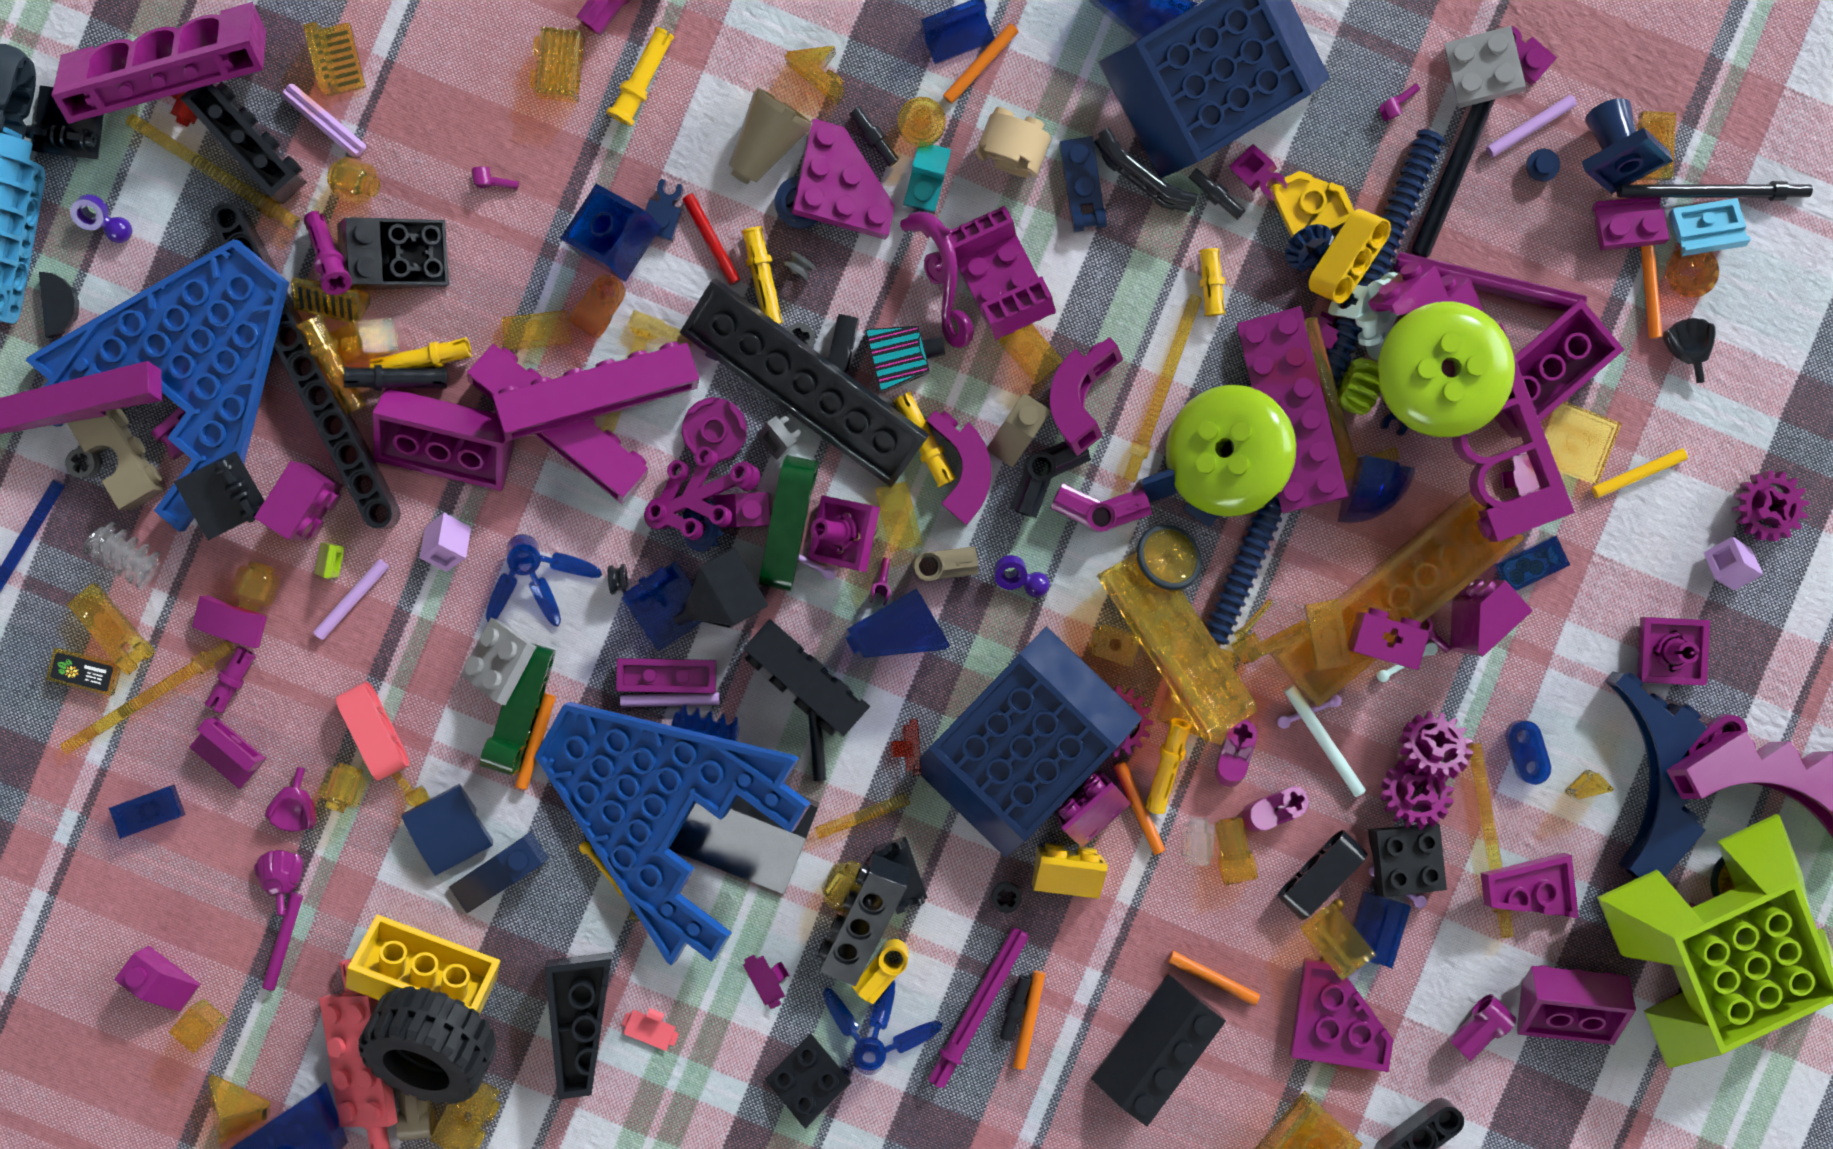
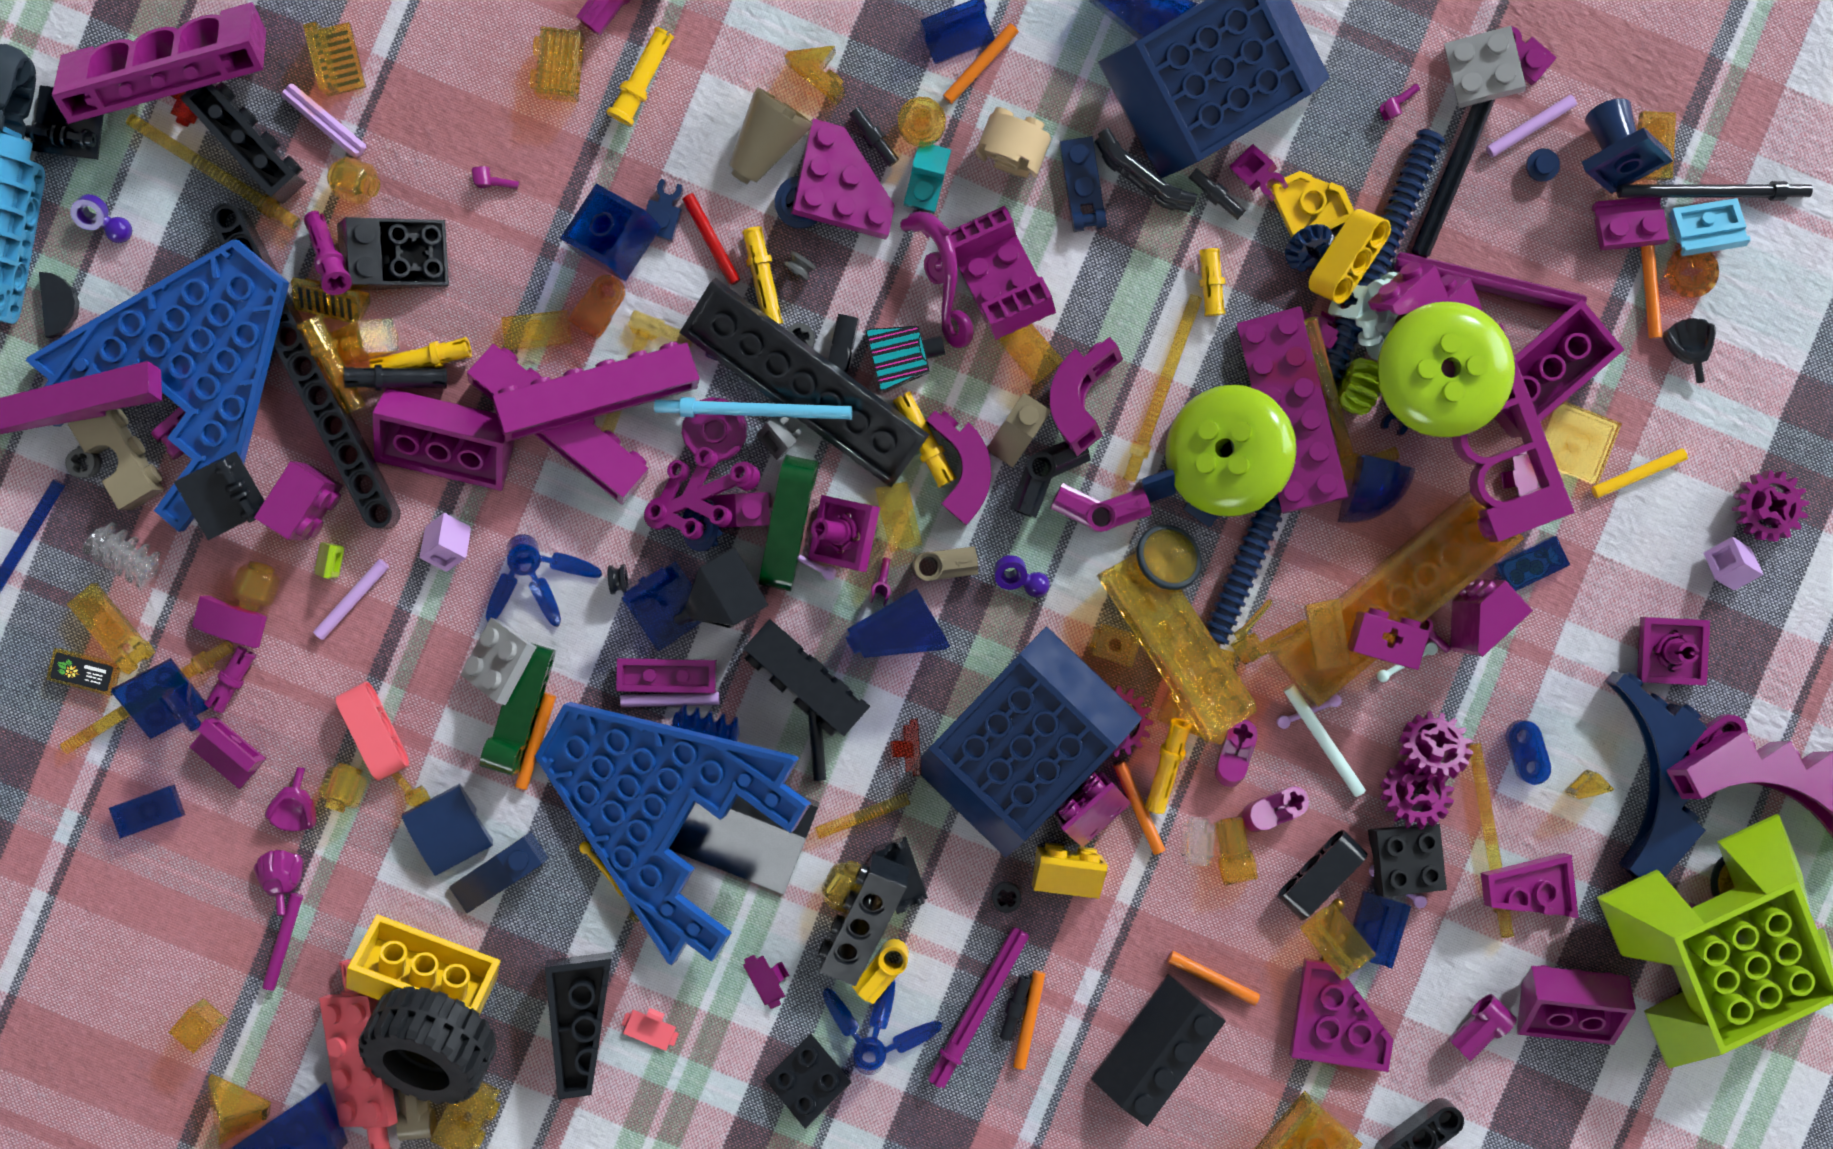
(157, 980): magenta slope -> none
(161, 699): none -> clear blue plate
(690, 407): none -> medium azure bar

